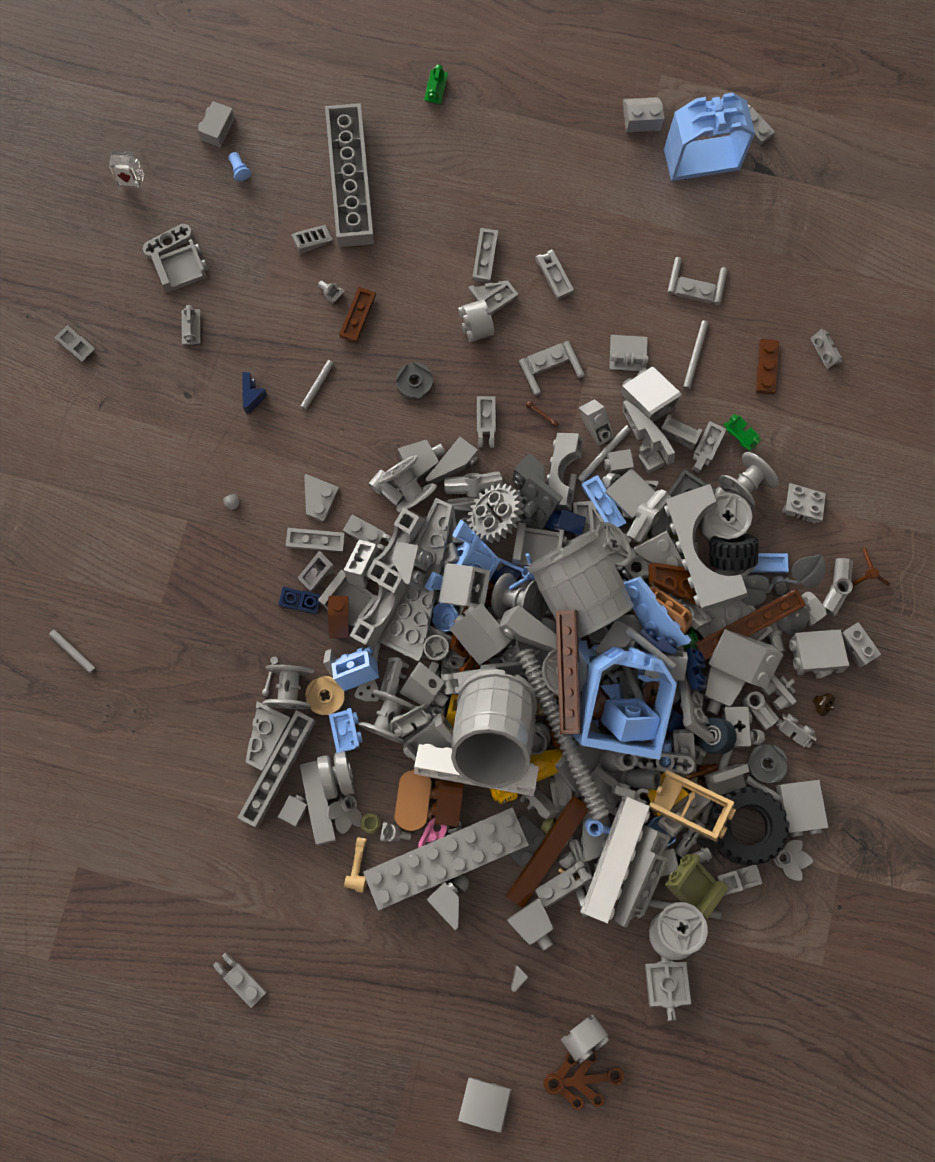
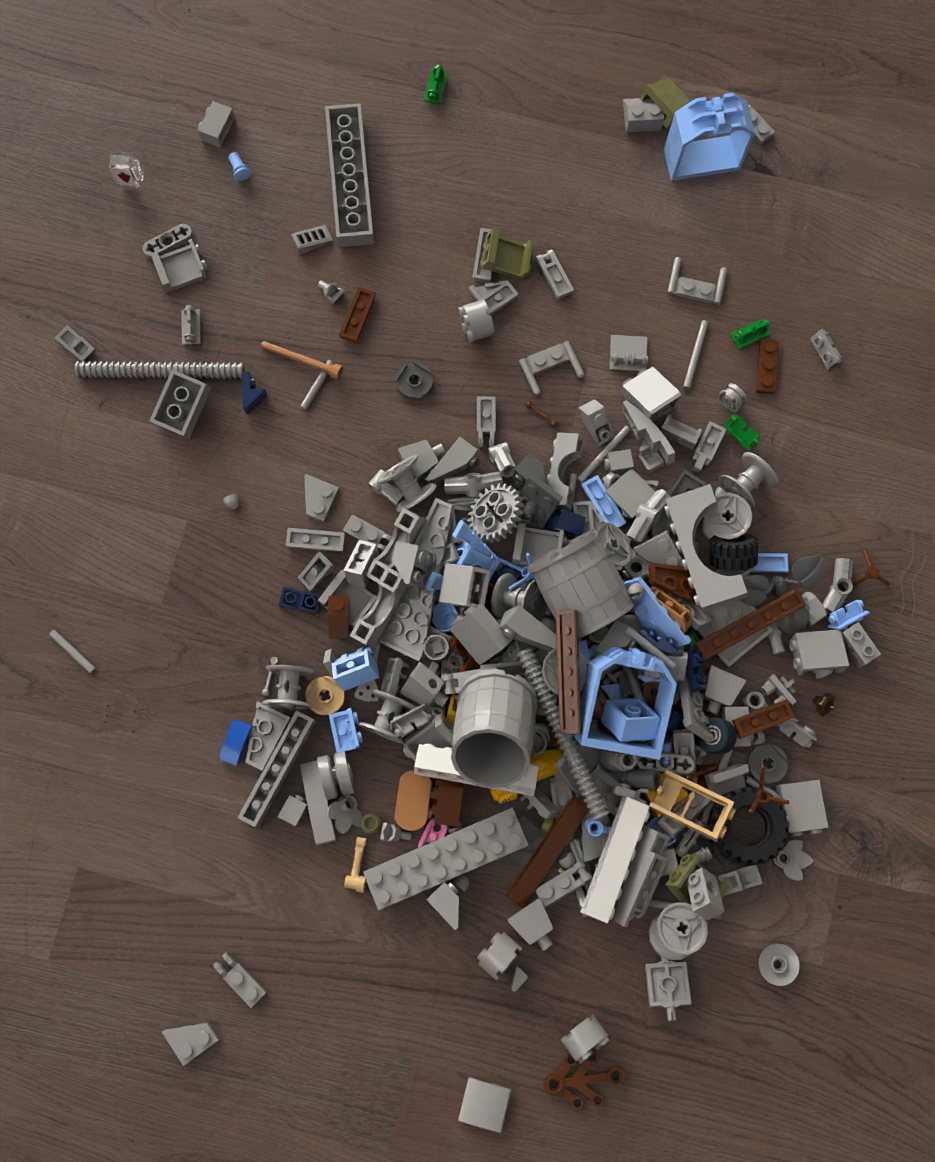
(158, 370): none -> light grey piece
(180, 404): none -> light grey brick
(190, 1040): none -> light grey wing
(234, 742): none -> blue slope
(333, 370): none -> medium nougat piece
(499, 955): none -> light grey brick
(502, 458): none -> light grey piece
(507, 255): none -> olive panel
(635, 588): none -> light grey hinge
(667, 97): none -> olive panel
(704, 894): none -> light grey brick
(732, 397): none -> light grey wheel
(746, 658): light grey slope -> none
(751, 333): none -> green hinge
(763, 719): none -> reddish brown plate
(763, 796): none -> reddish brown plant
(788, 967): none -> light grey dish
(805, 503): light grey hinge -> none
(840, 619): none -> light blue hinge

